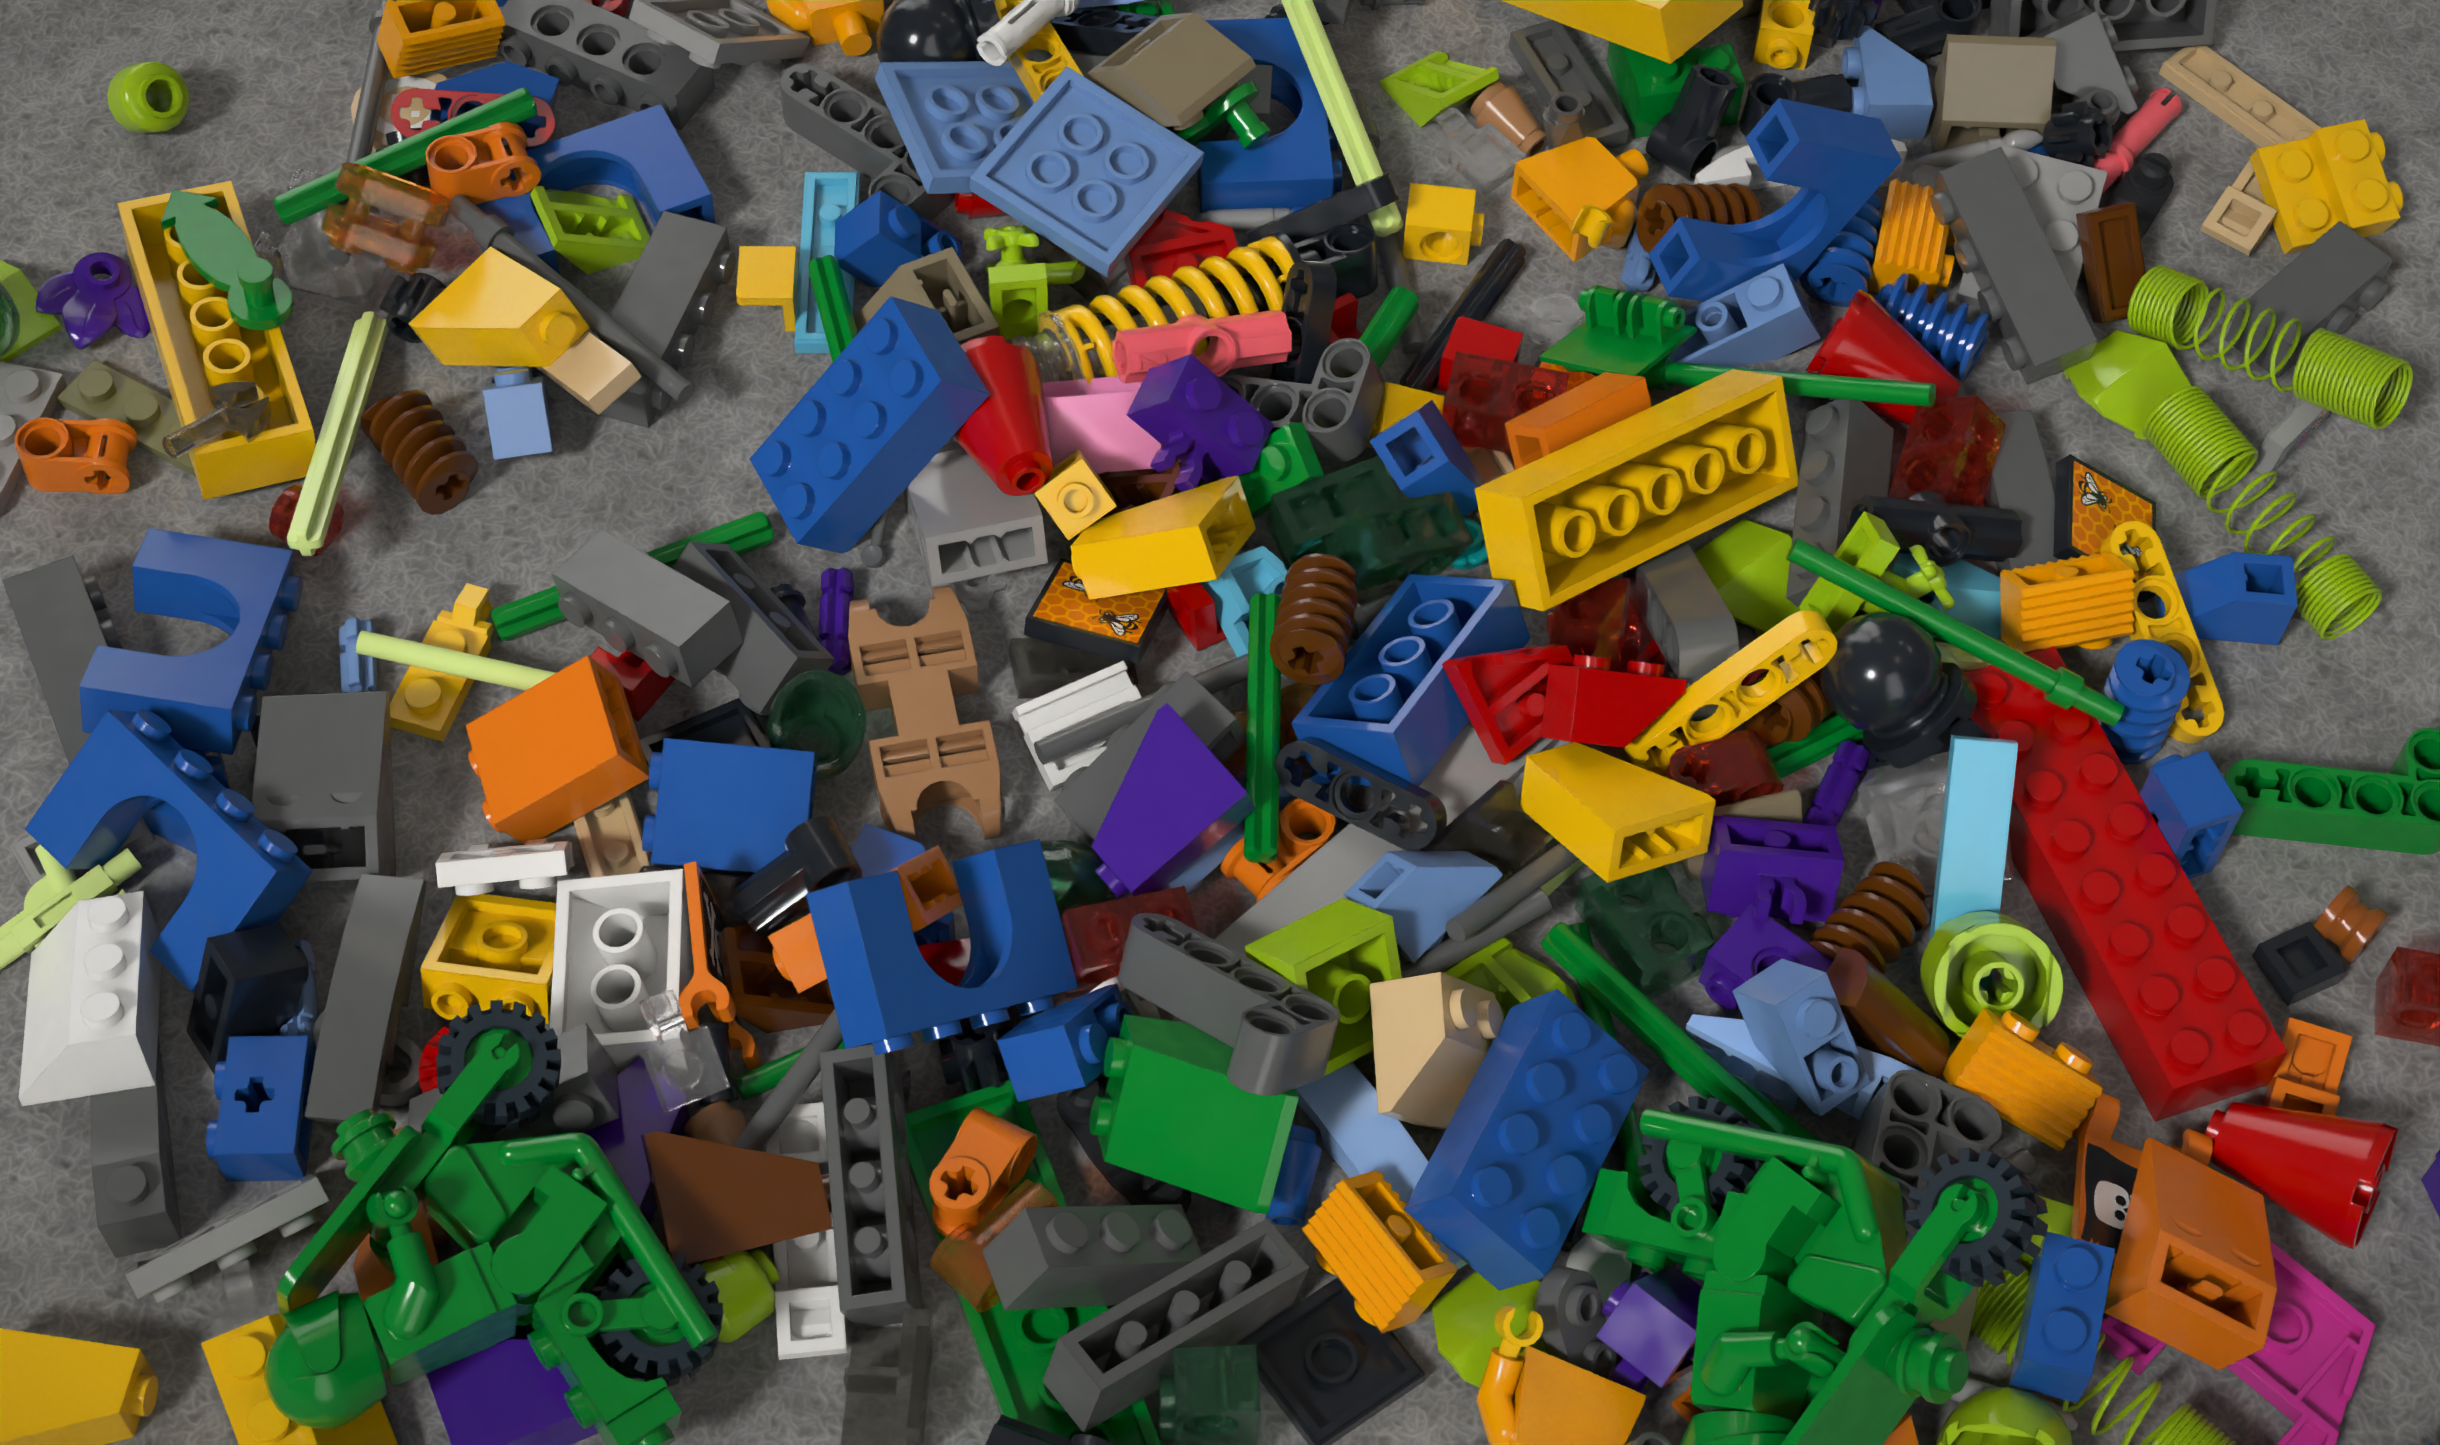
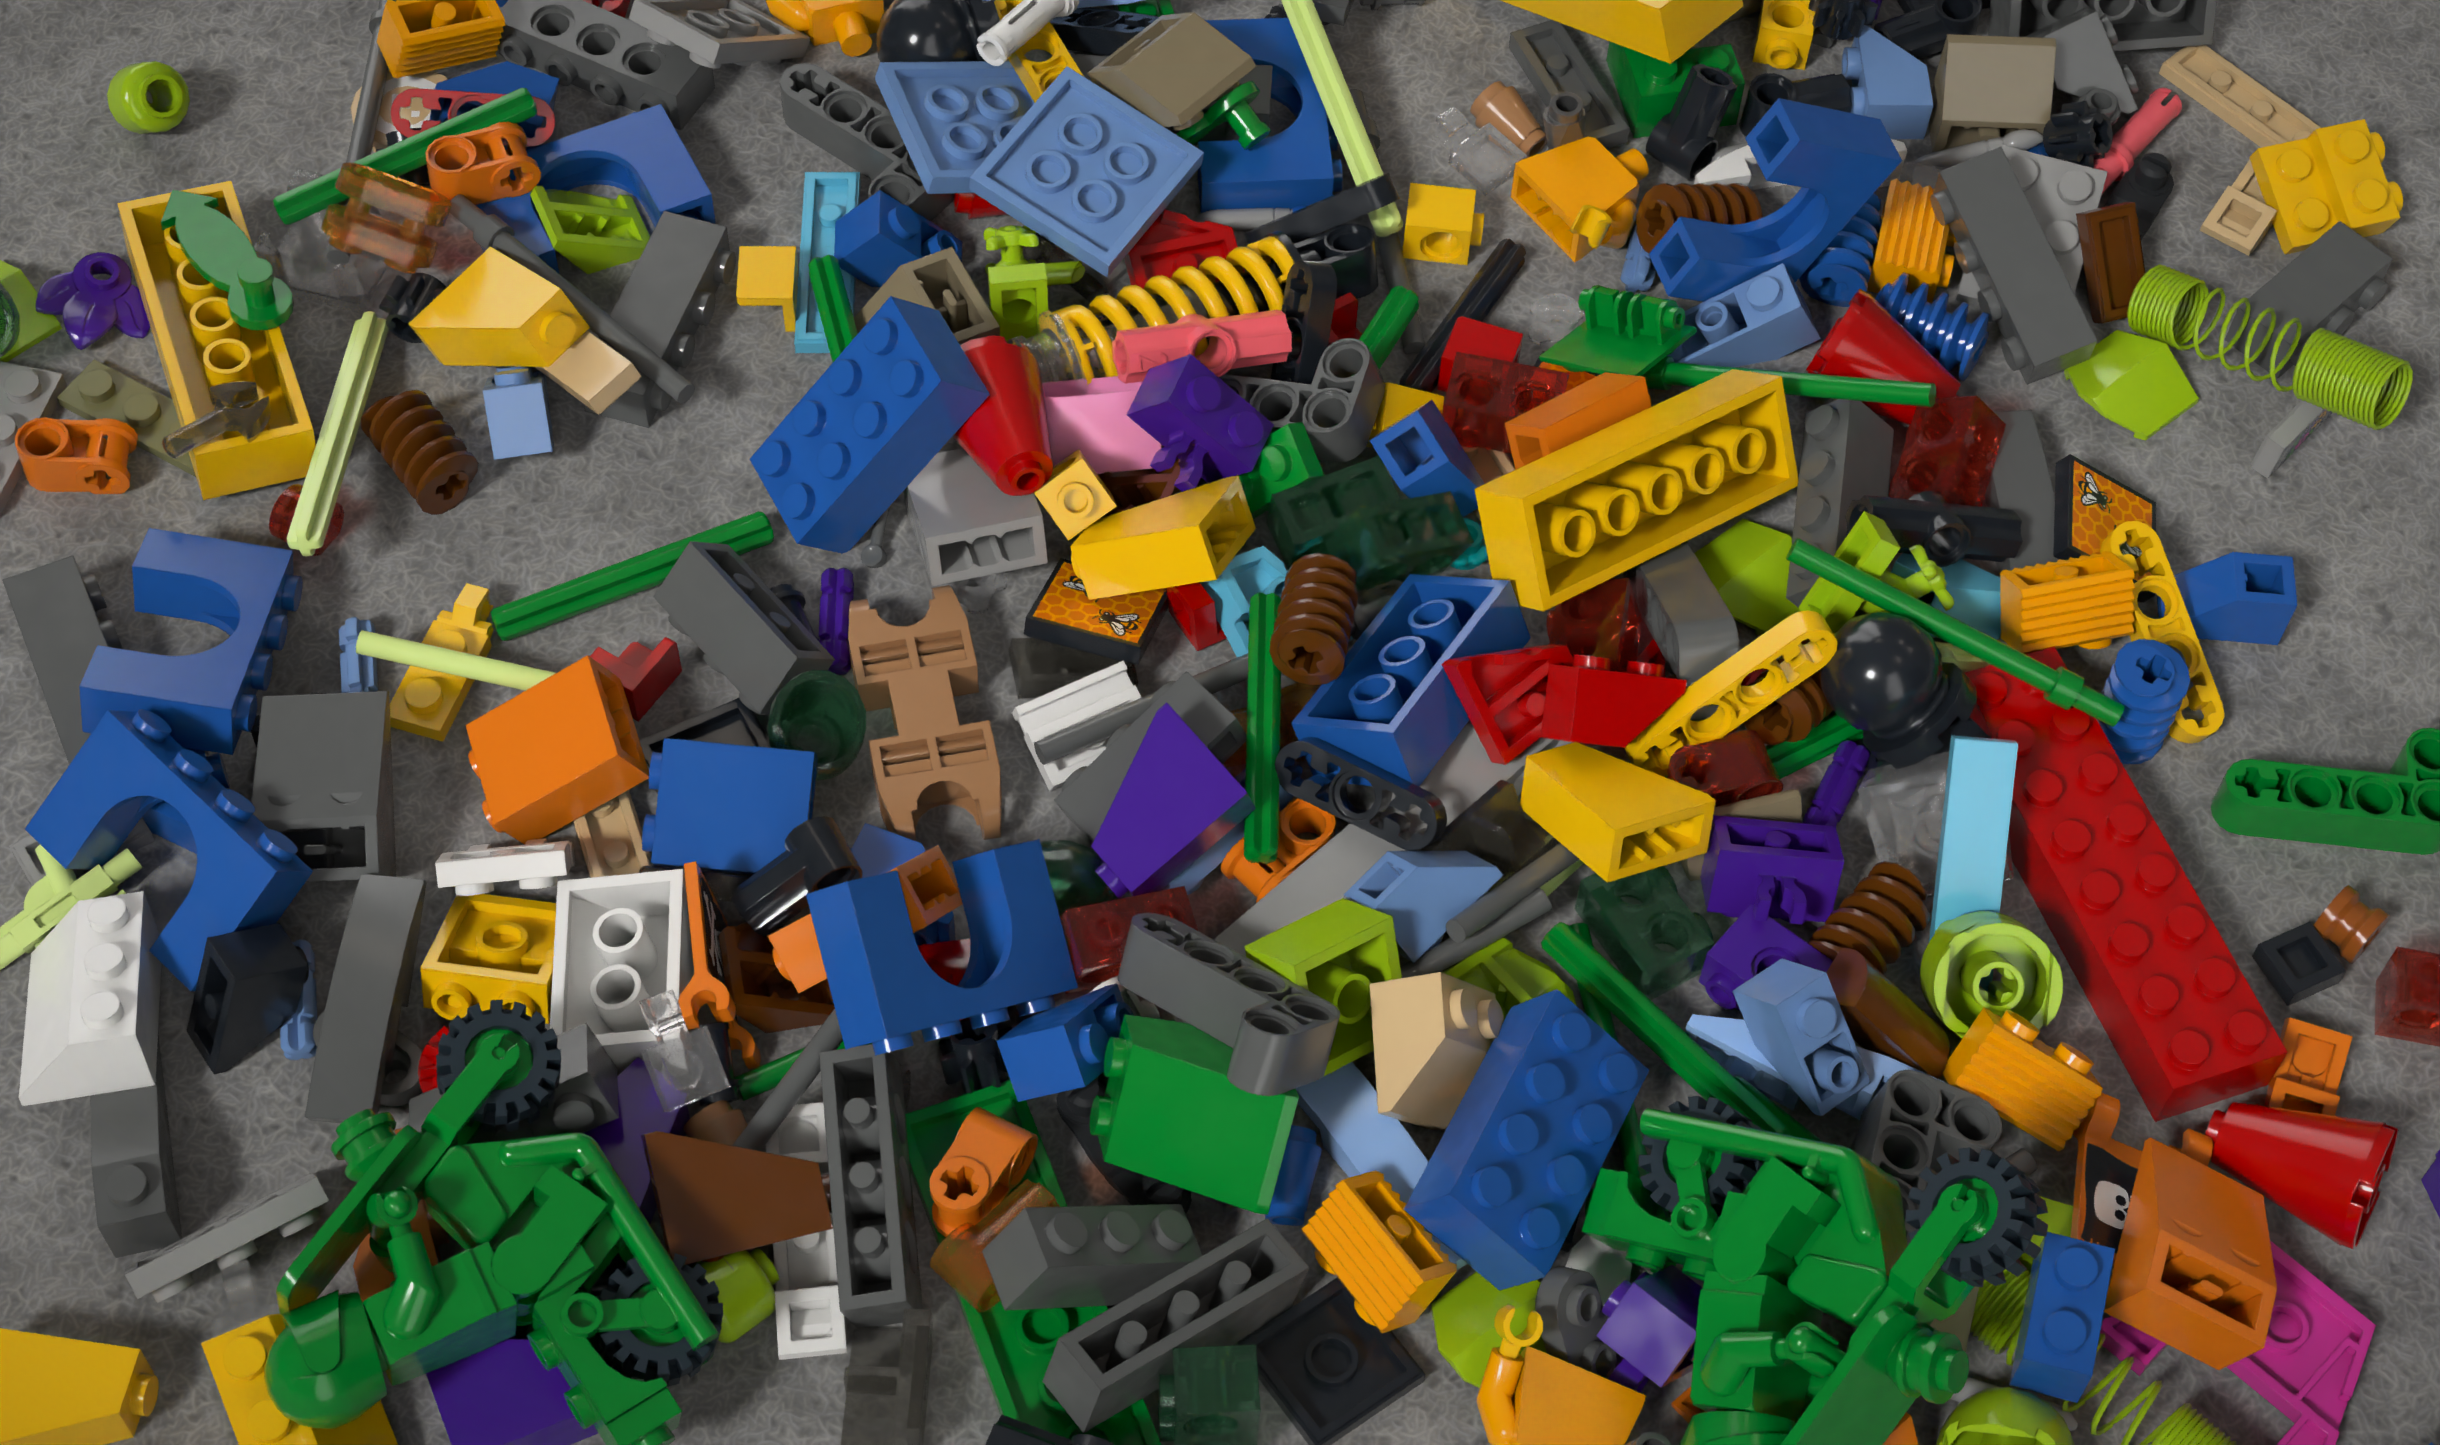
(262, 1109): blue brick -> none
(647, 609): brick -> none
(1435, 85): lime slope -> none
(2192, 809): blue brick -> none
(2202, 442): lime piece -> none

